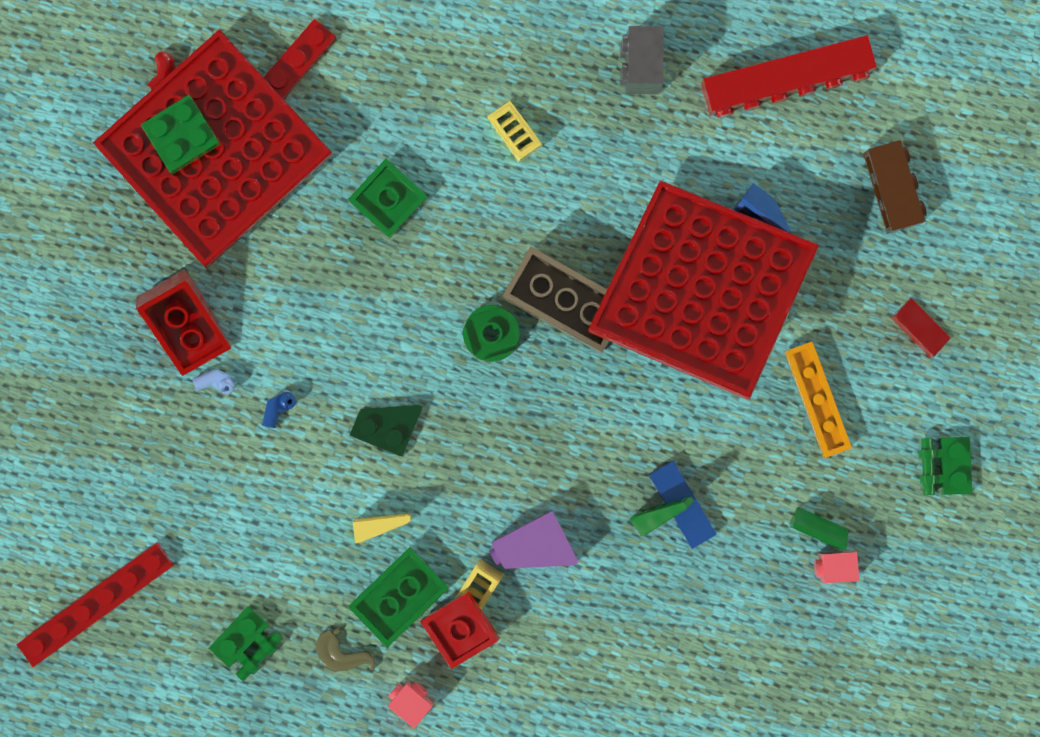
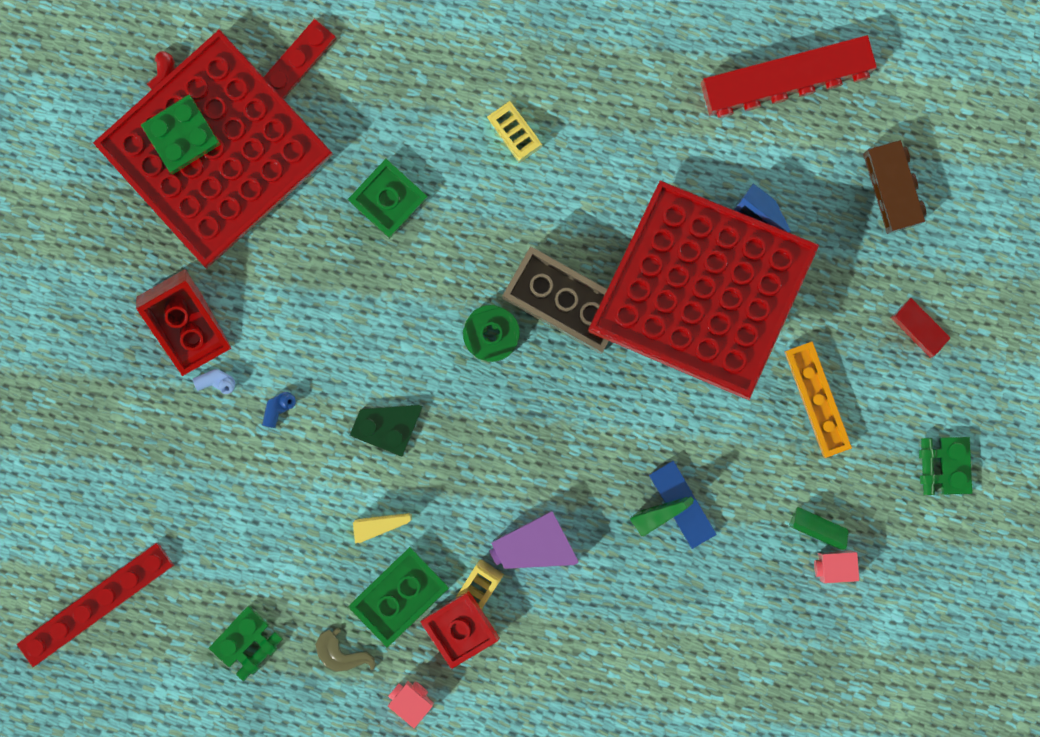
(643, 60): flat silver brick -> none

